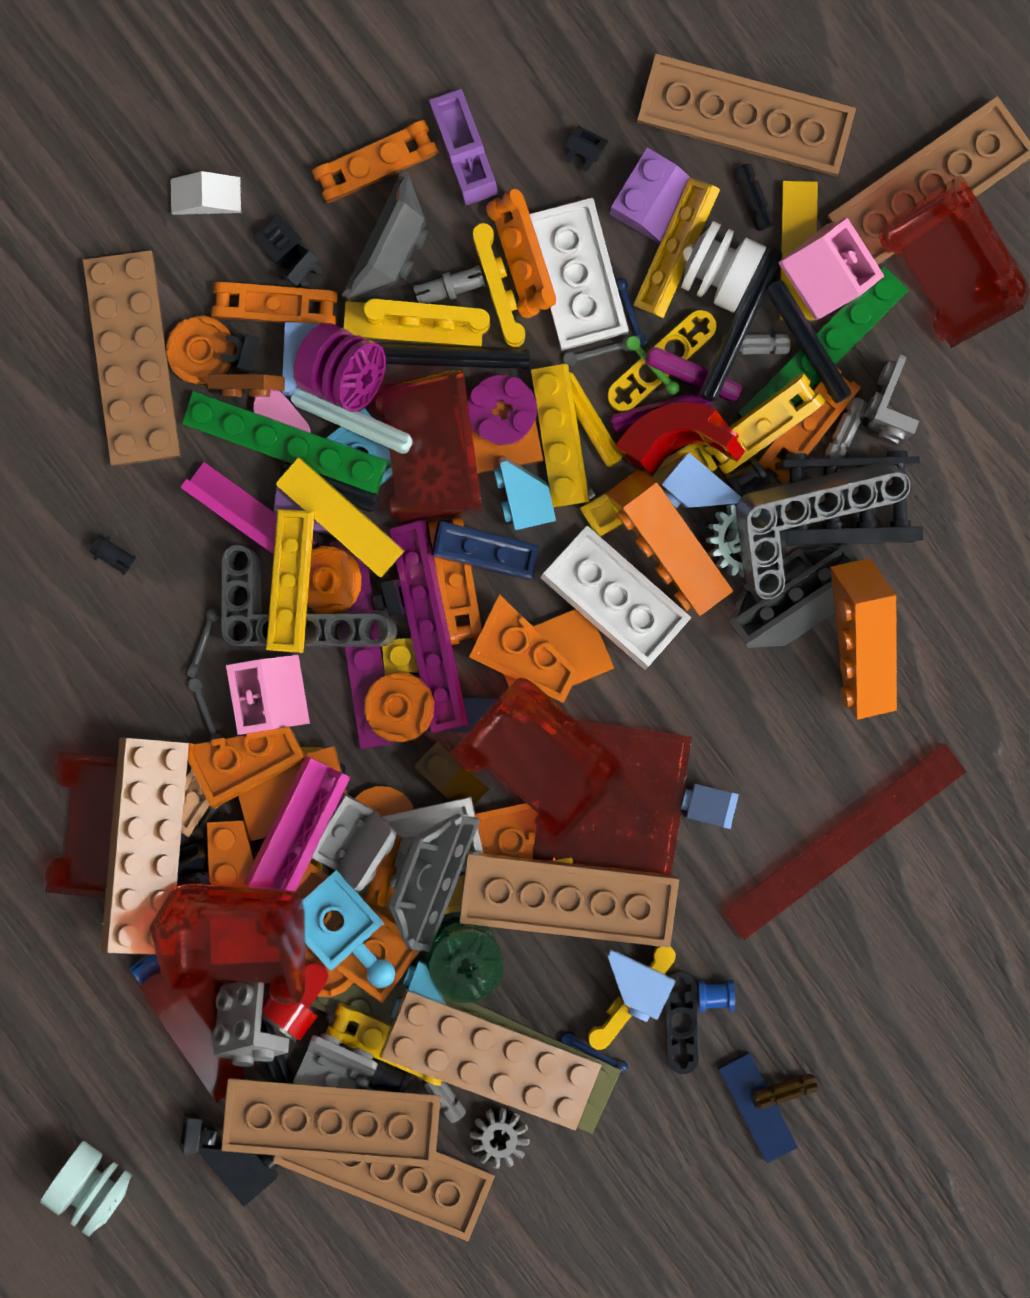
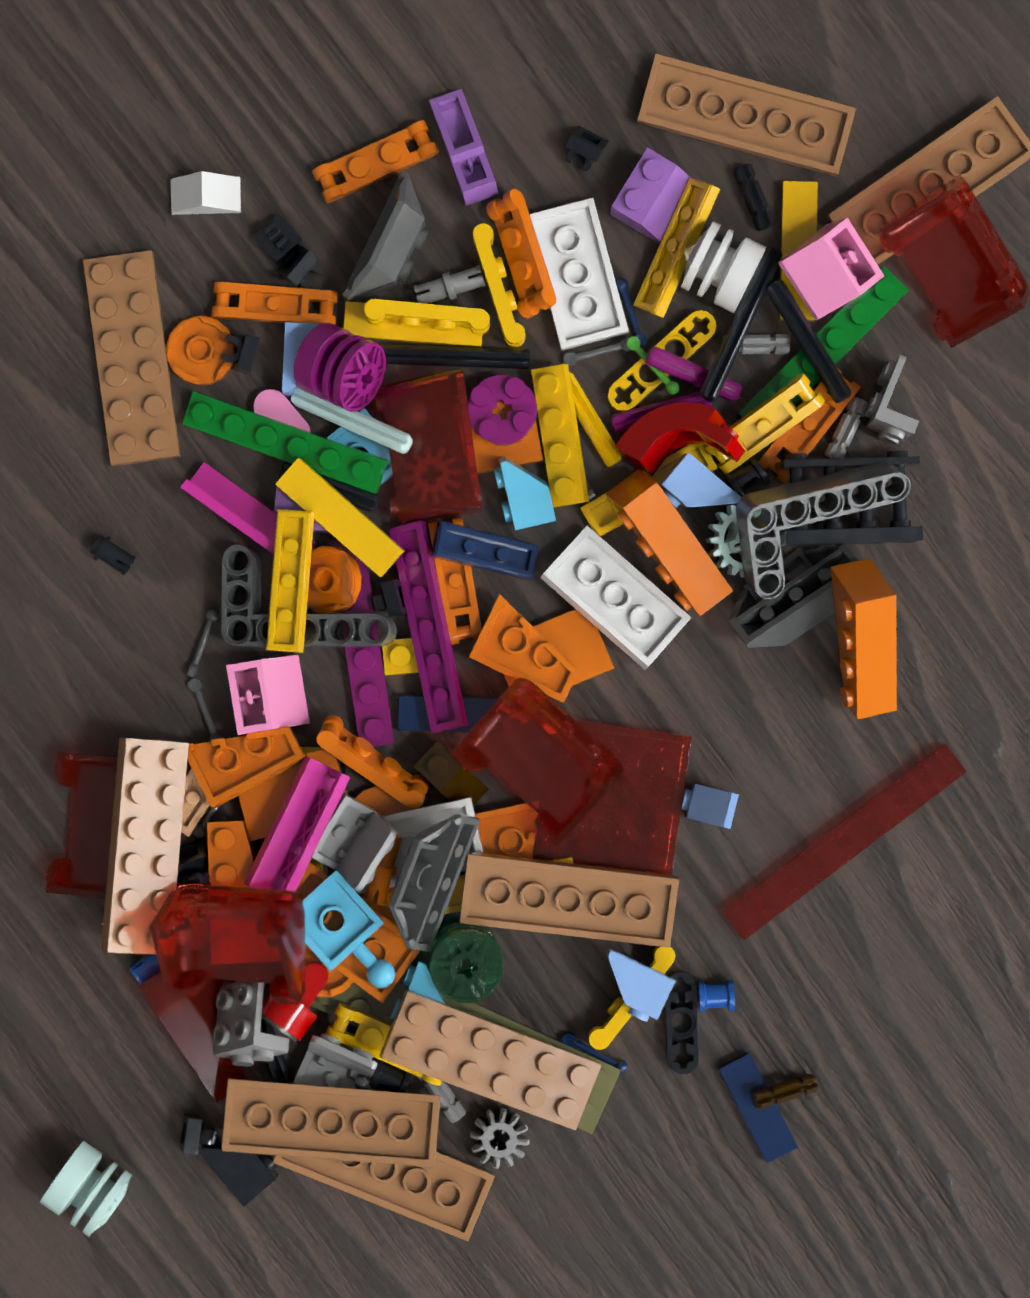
(257, 384): dark orange plate -> none
(371, 764): none -> orange plate
(399, 707): orange tile -> none

